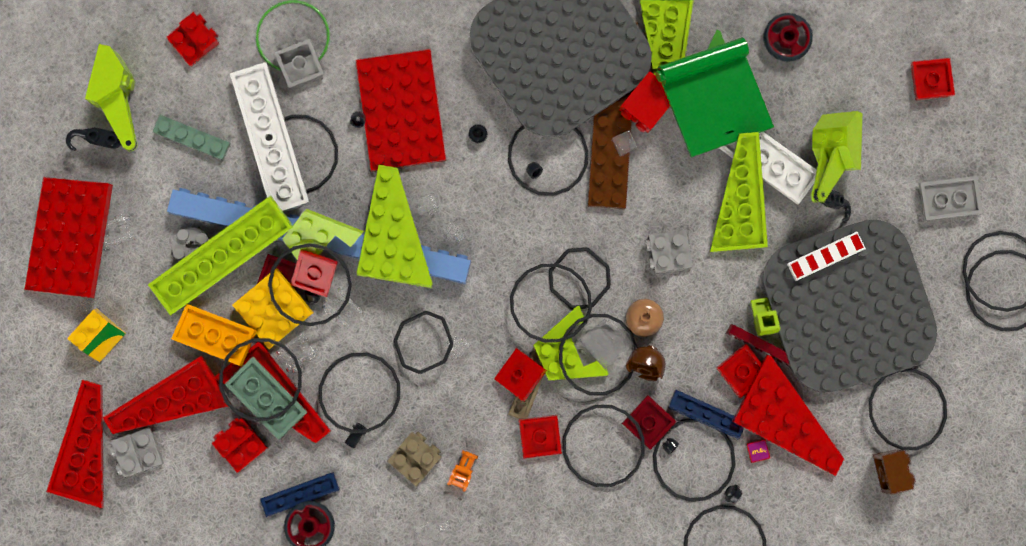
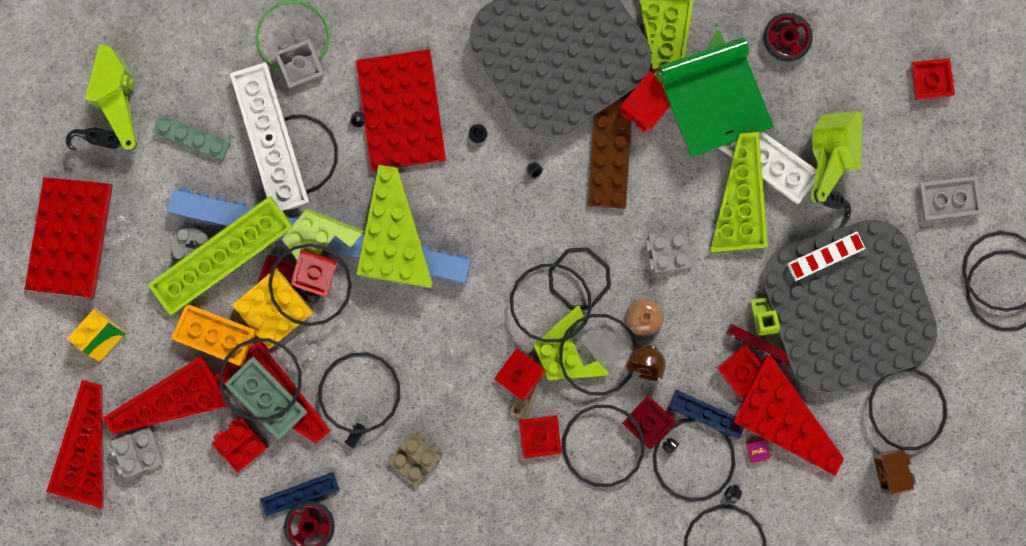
(193, 38): red plate -> none
(434, 365): black piece -> none
(463, 472): orange connector -> none
(547, 193): black piece -> none
(624, 143): clear plate -> none

